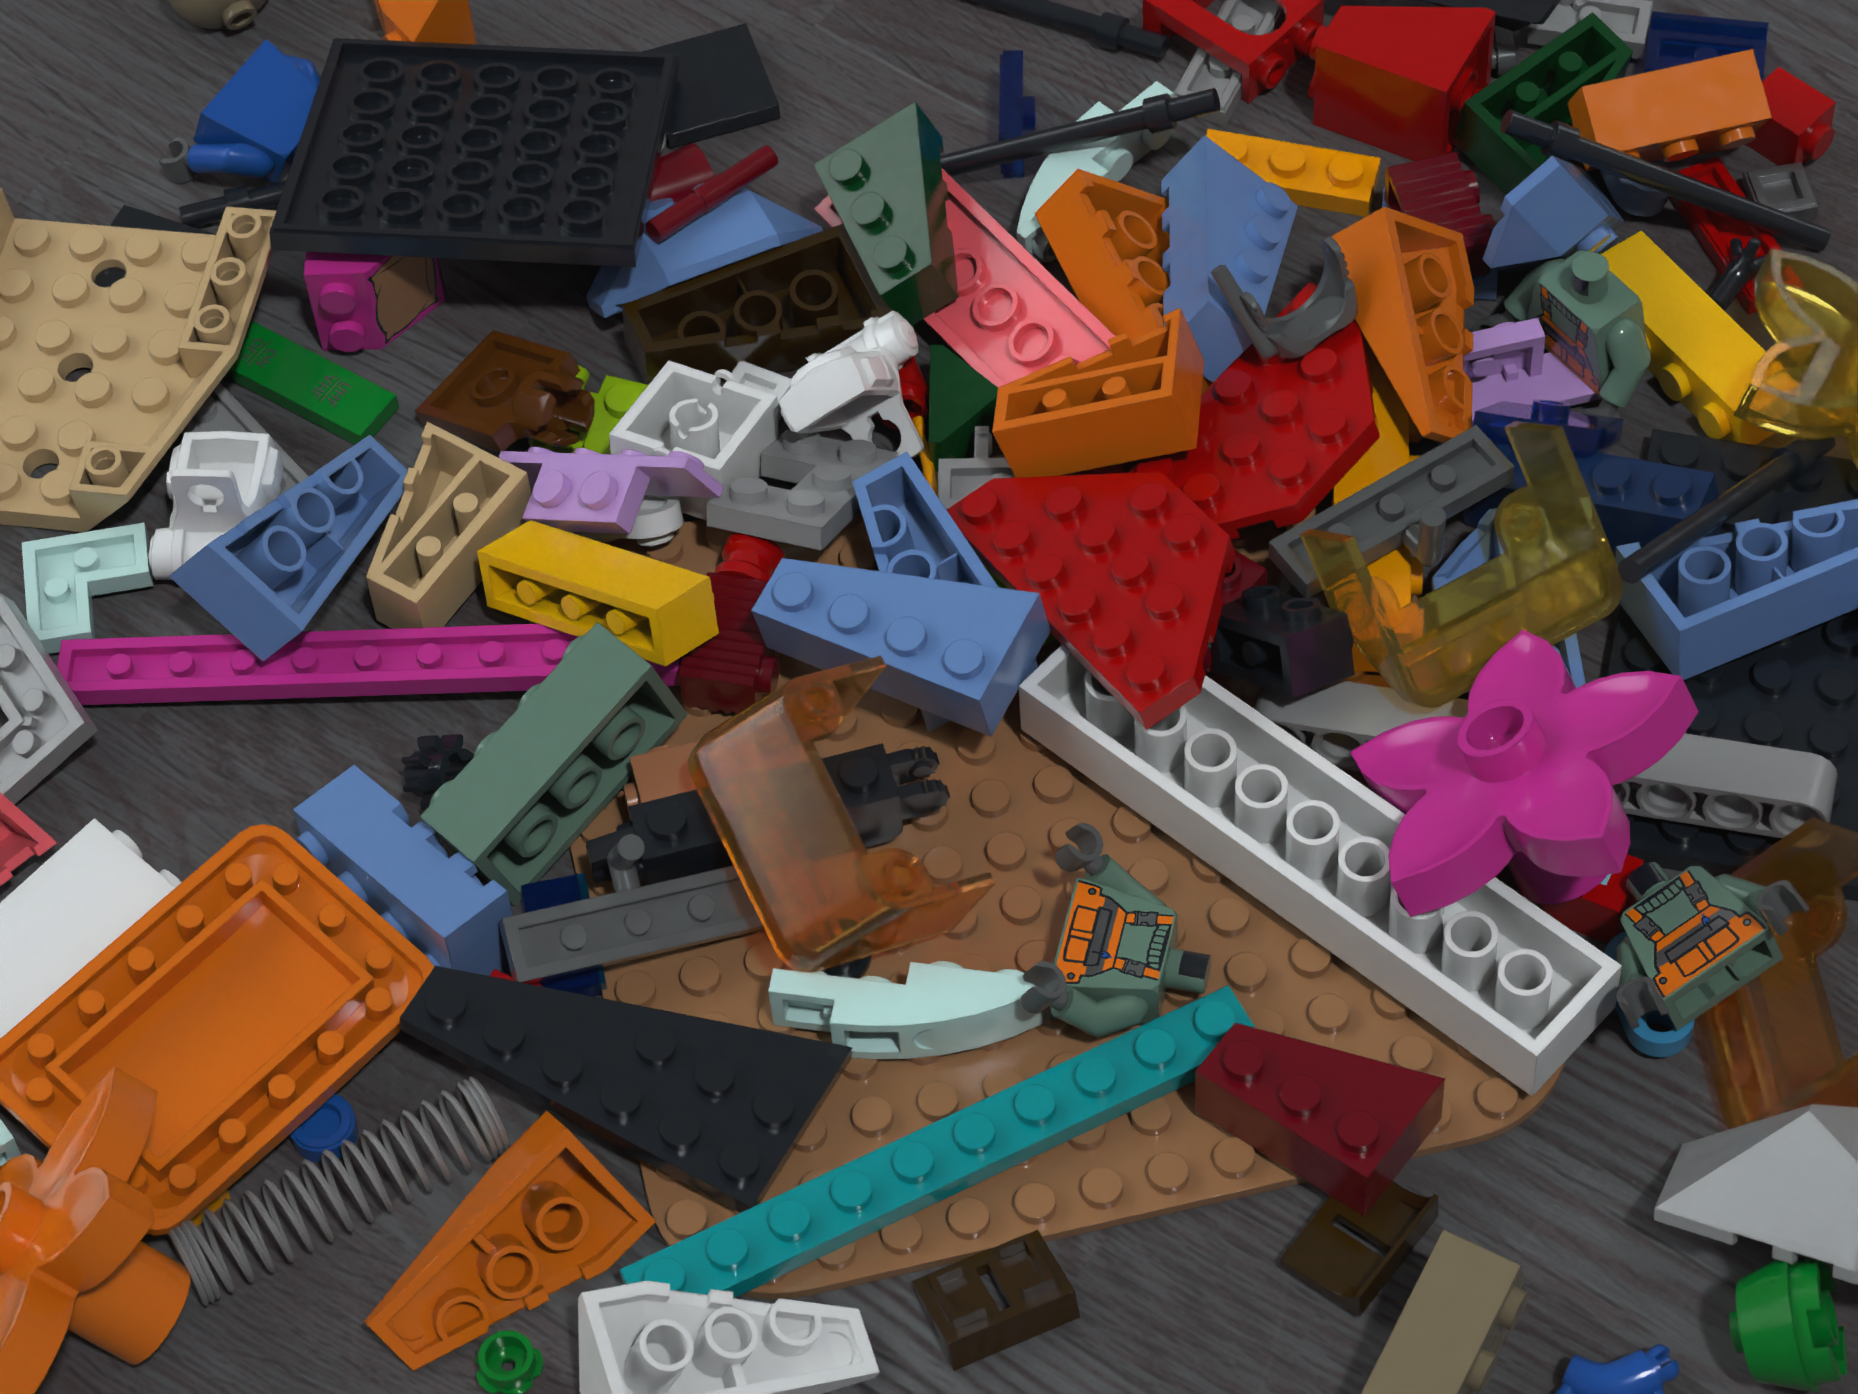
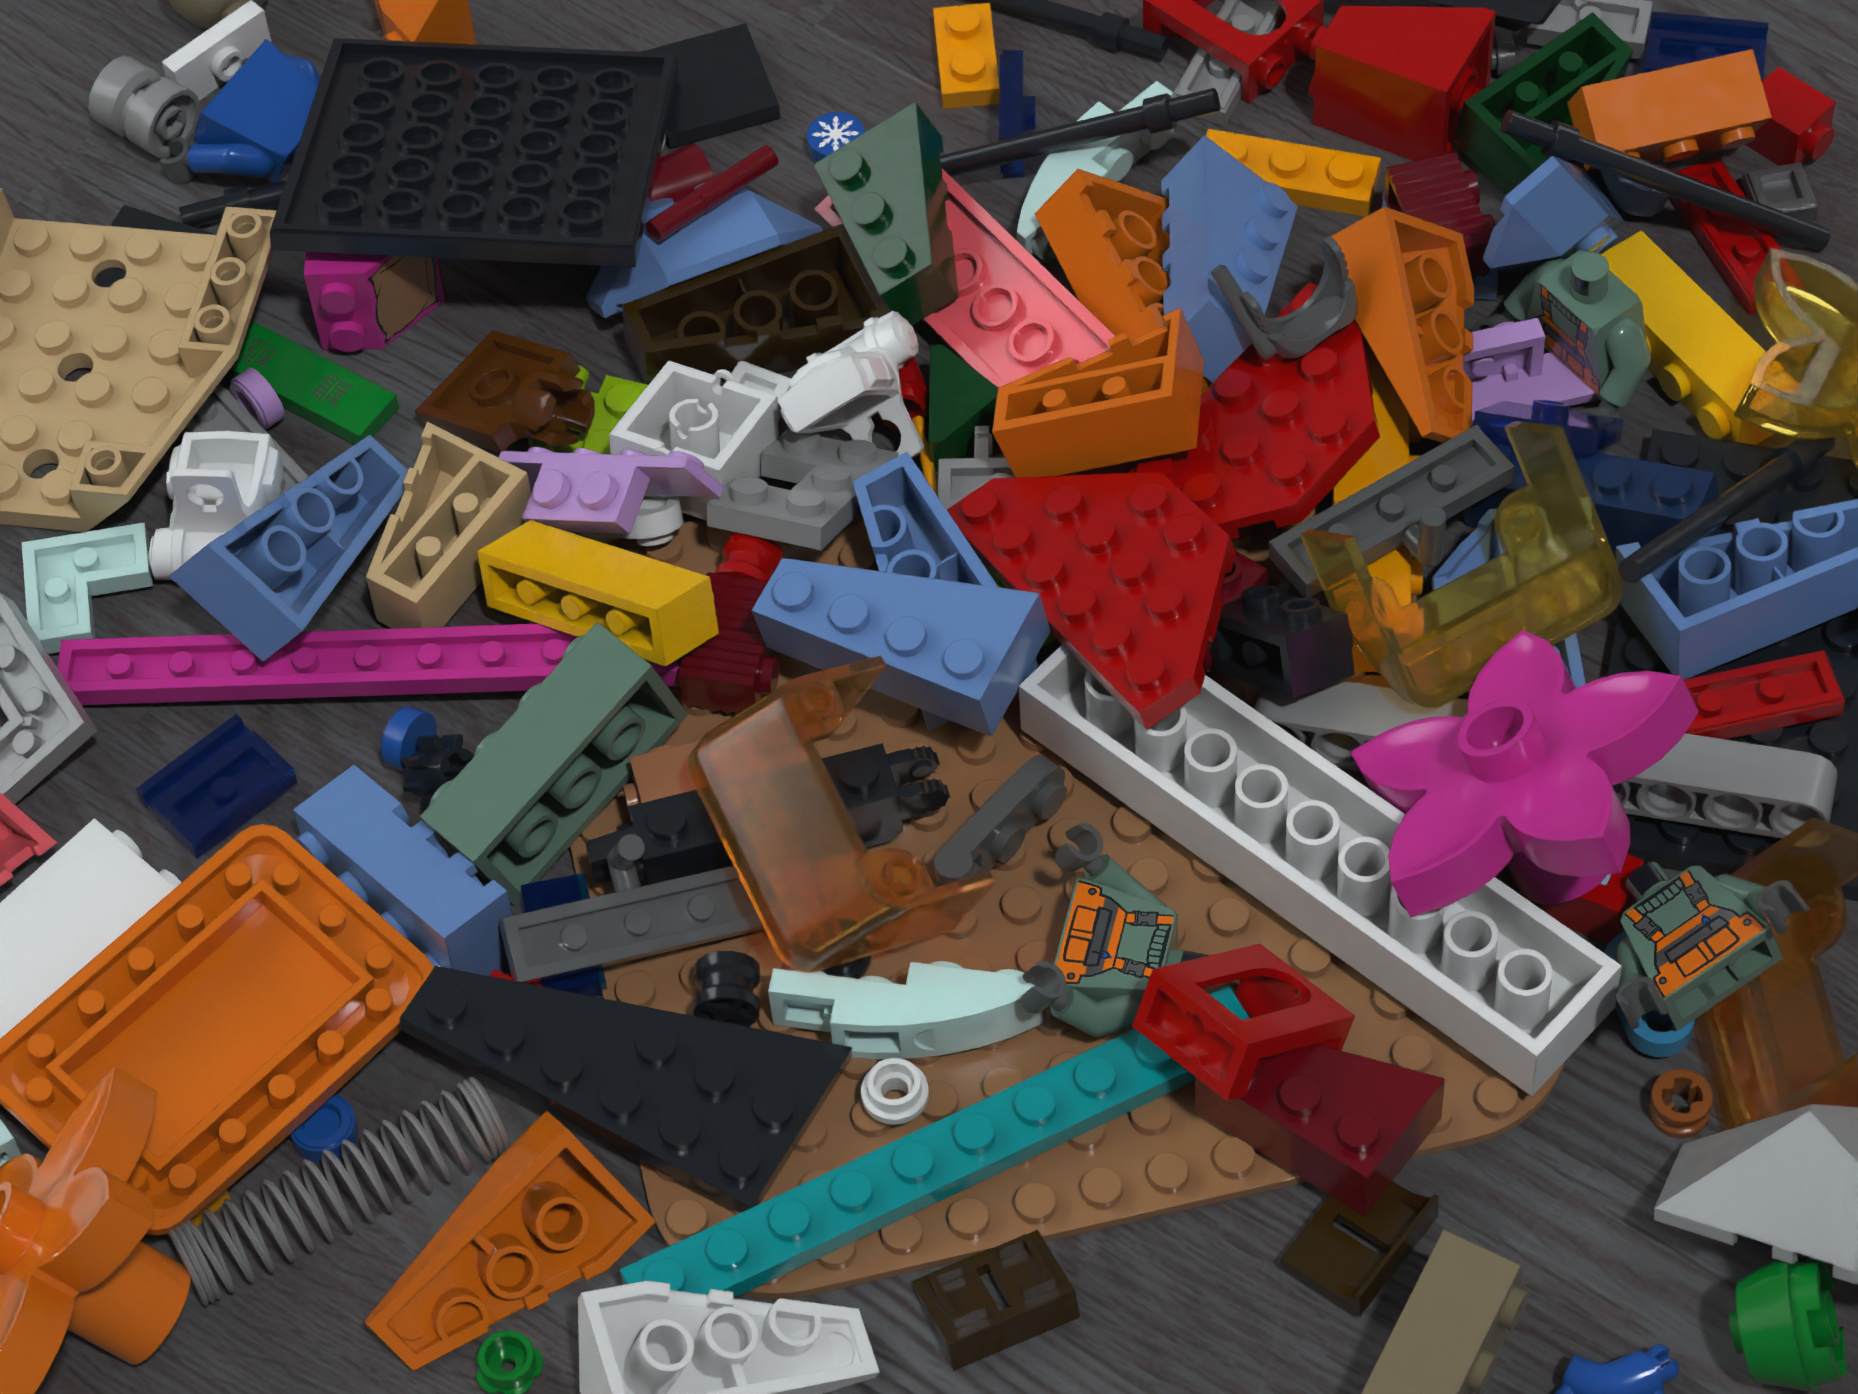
(143, 105): none -> light grey wheel
(216, 785): none -> clear blue plate
(218, 51): none -> white plate
(257, 397): none -> lavender tile
(402, 733): none -> blue tile
(727, 988): none -> black wheel
(832, 132): none -> blue tile
(893, 1075): none -> white plate
(966, 56): none -> light orange plate
(1002, 822): none -> dark grey plate
(1218, 1043): none -> red panel
(1662, 1110): none -> dark orange bush
(1740, 271): black bar -> none
(1765, 696): none -> red tile

